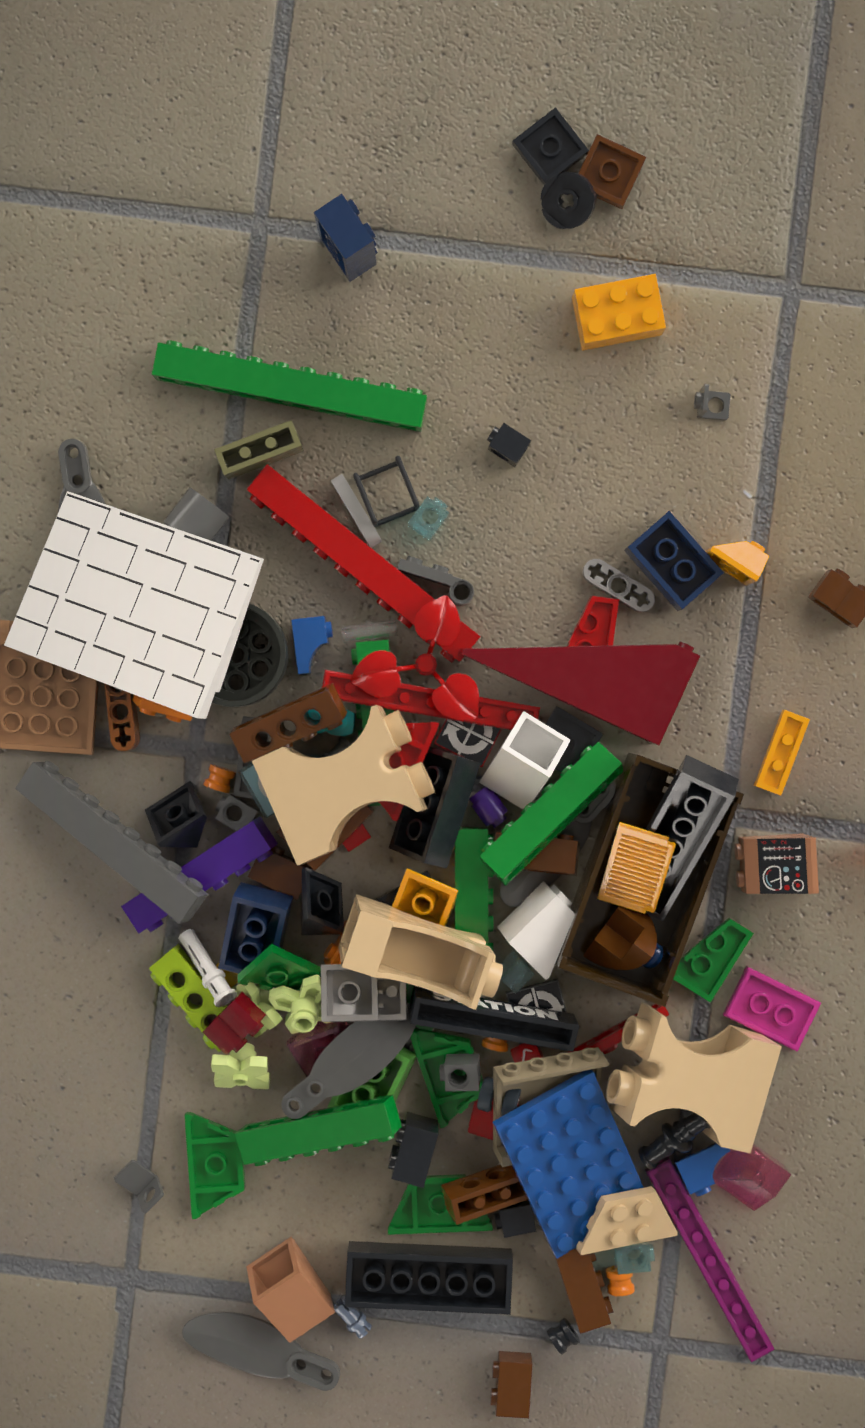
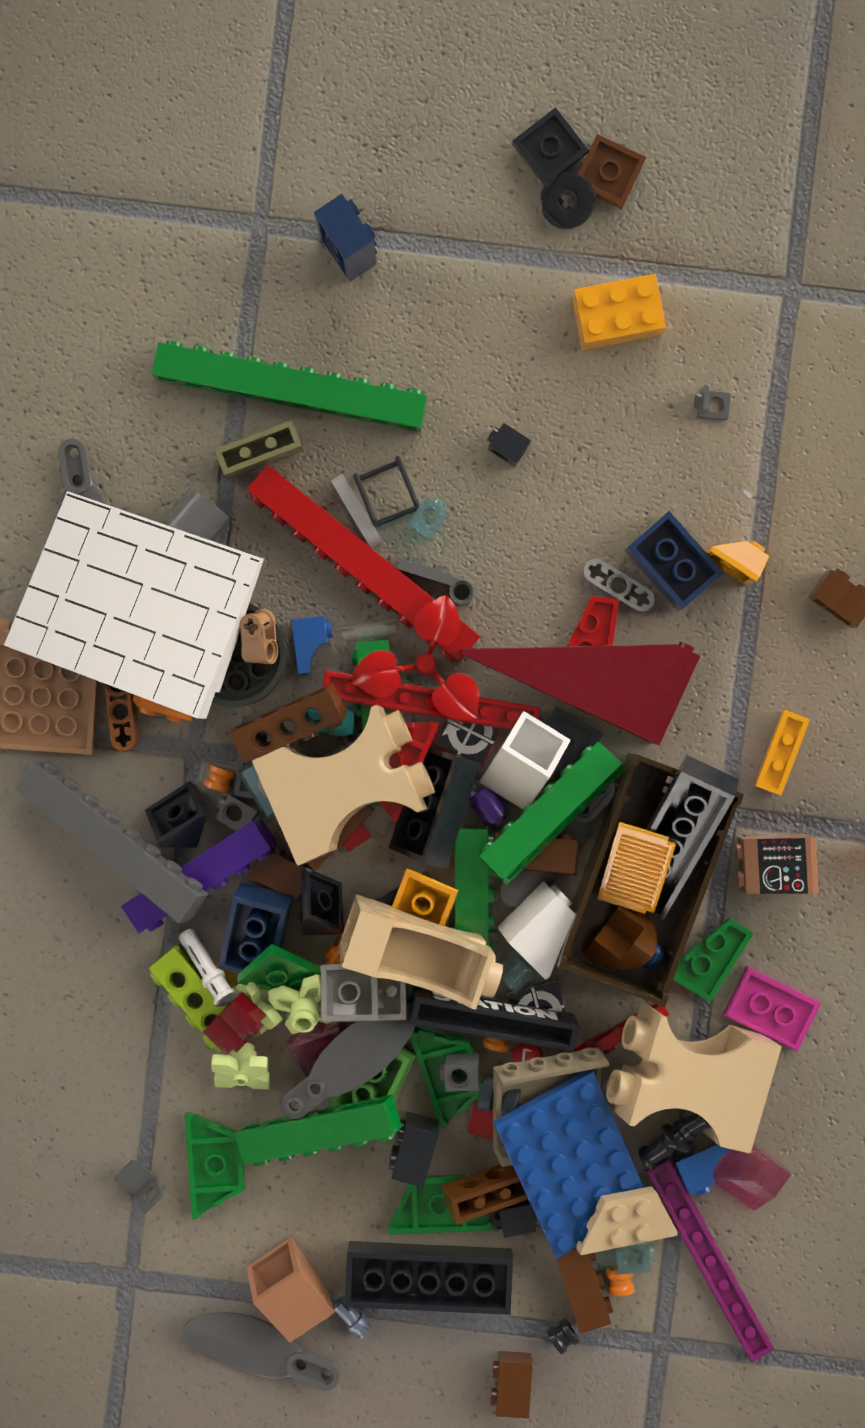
(258, 640): none -> medium nougat piece

